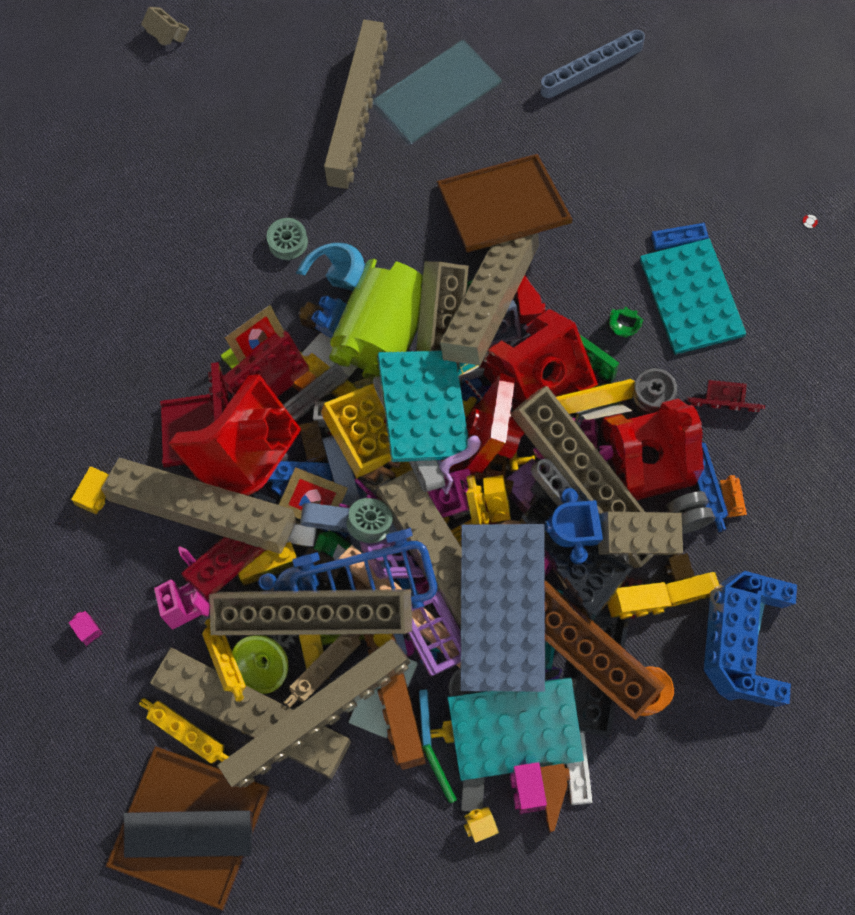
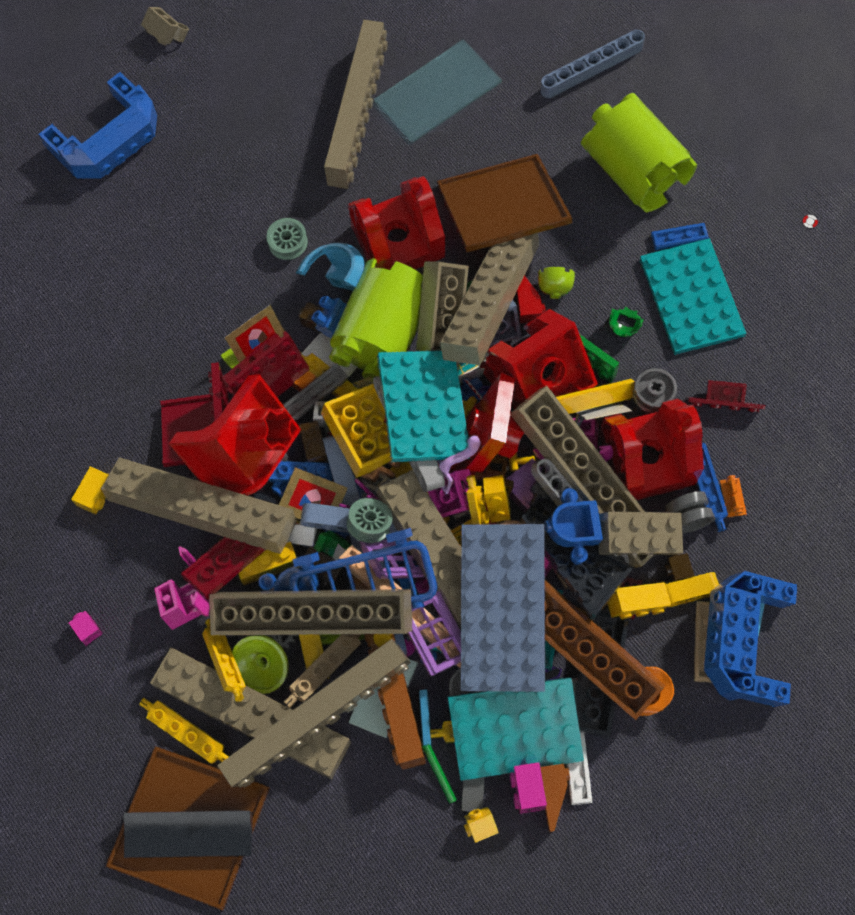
(111, 143): none -> blue wedge
(412, 212): none -> red brick
(555, 281): none -> lime cylinder
(638, 152): none -> lime brick
(701, 625): none -> tan tile

